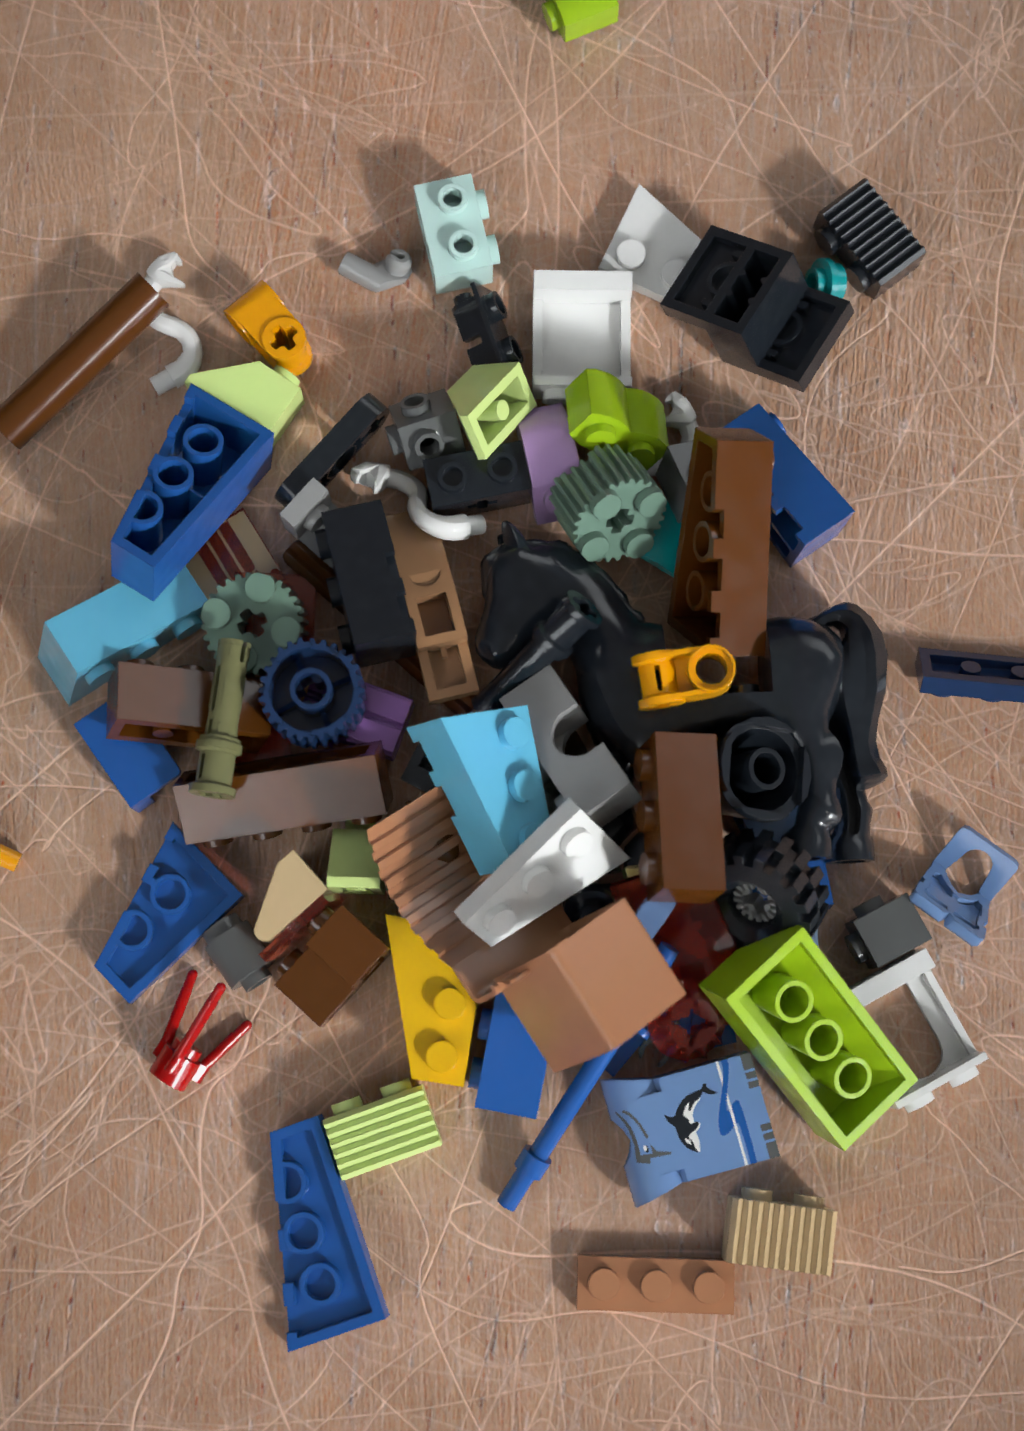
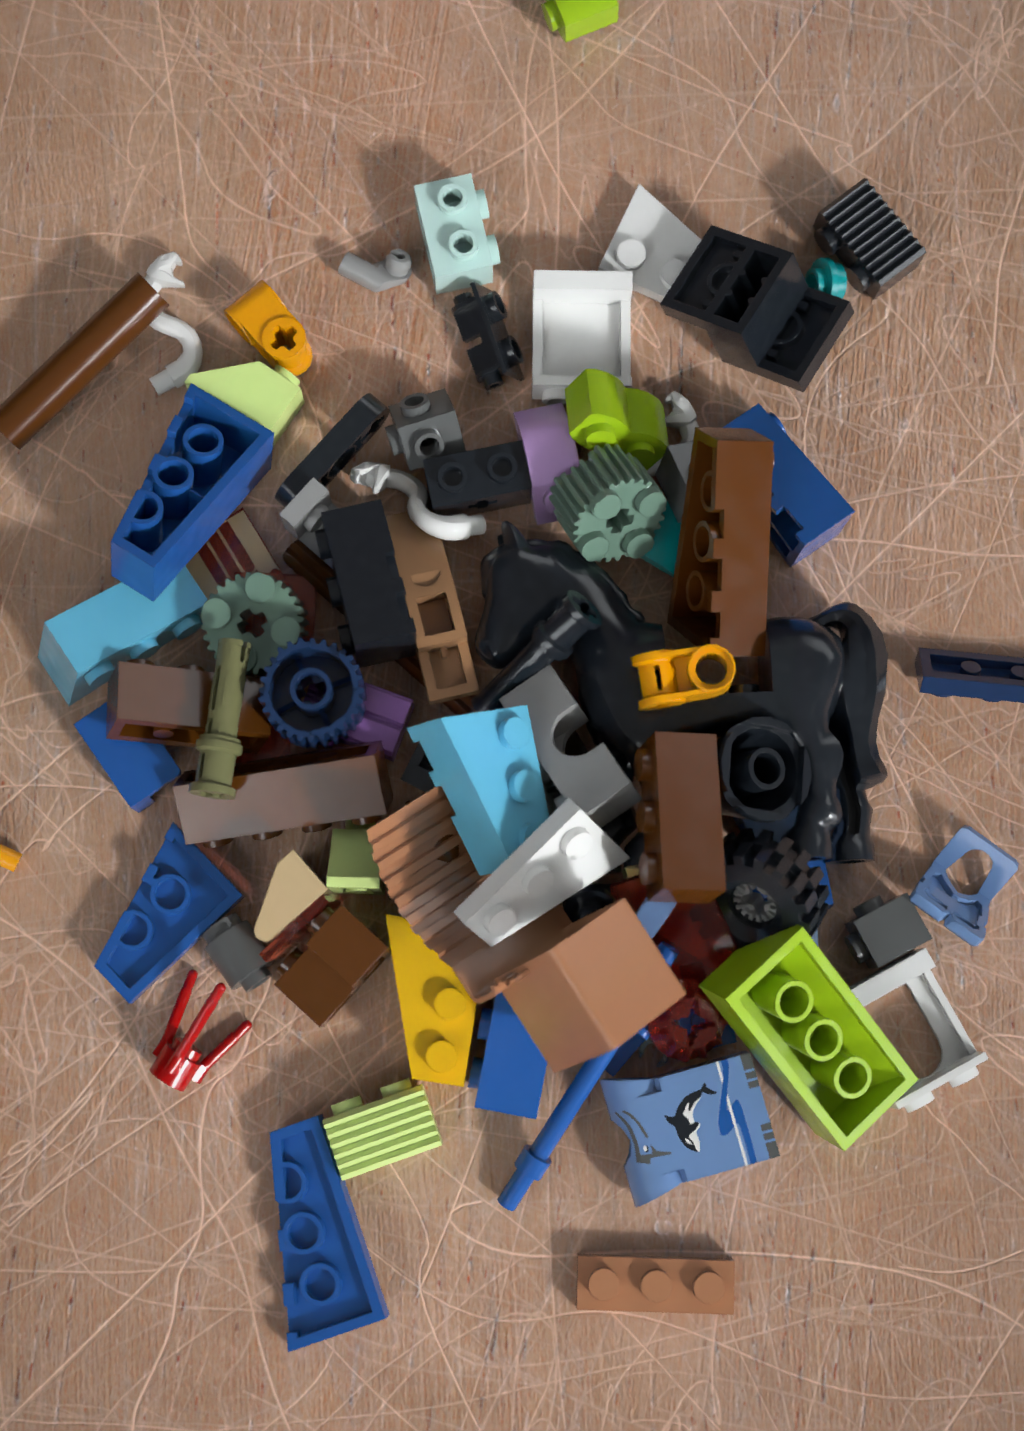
(491, 404): yellowish green slope -> none
(778, 1232): tan brick -> none

